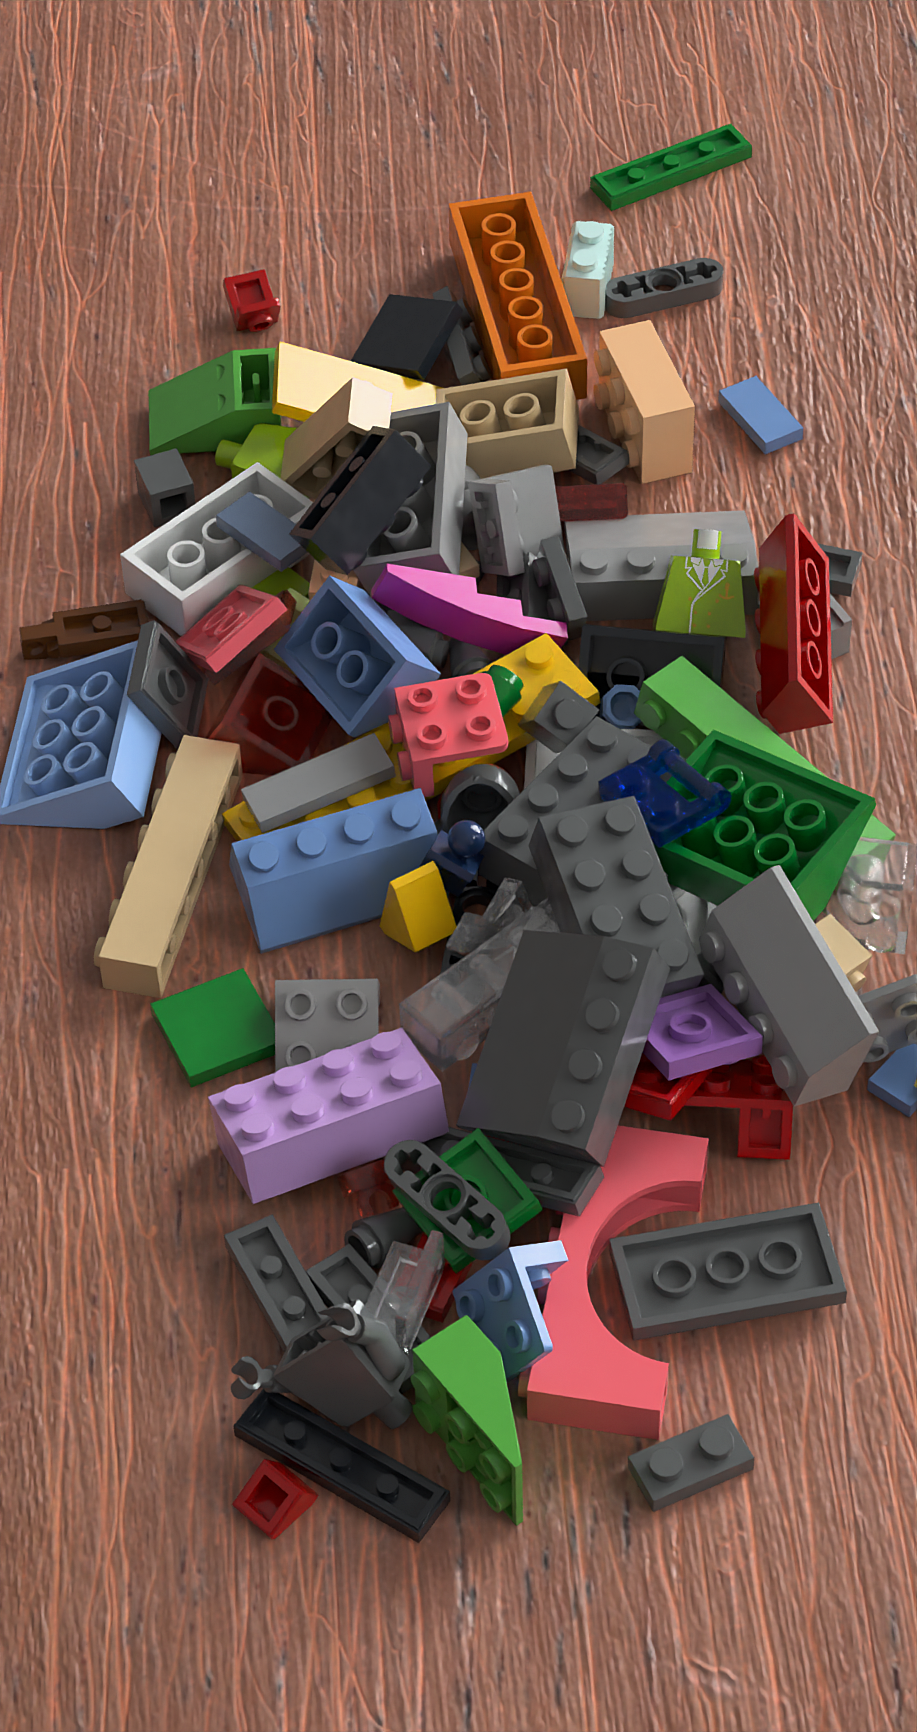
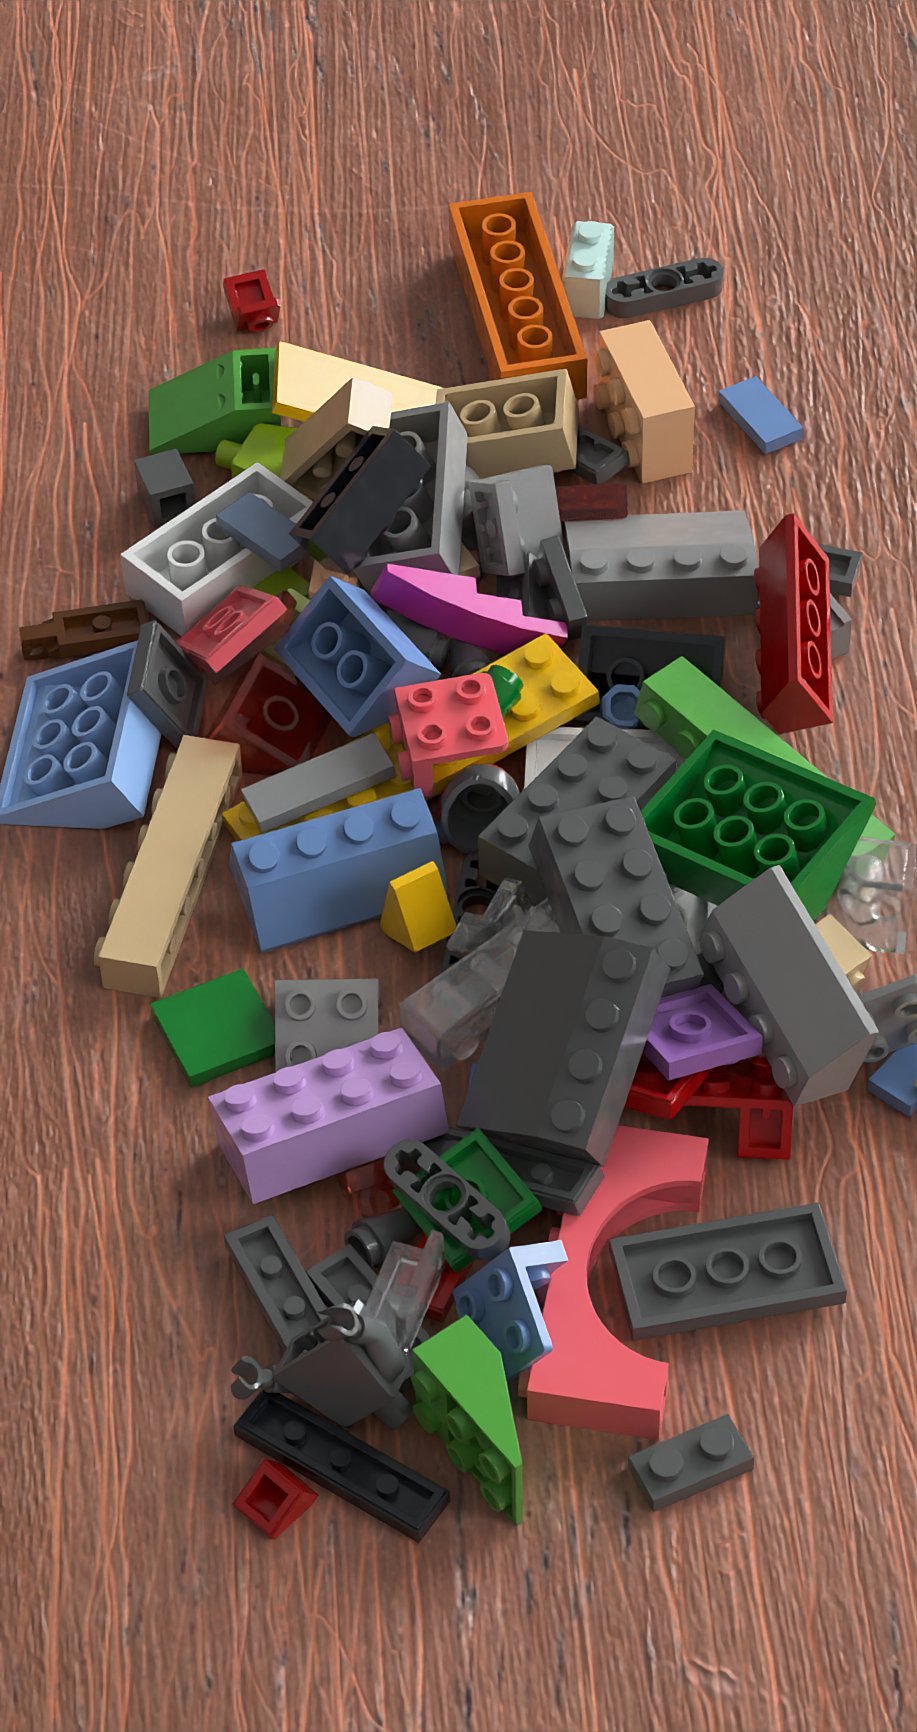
(408, 335): black tile -> none
(457, 855): dark blue piece -> none
(465, 344): dark grey plate -> none
(557, 716): dark grey brick -> none
(663, 808): clear blue plate -> none
(670, 167): green tile -> none
(702, 591): lime torso -> none

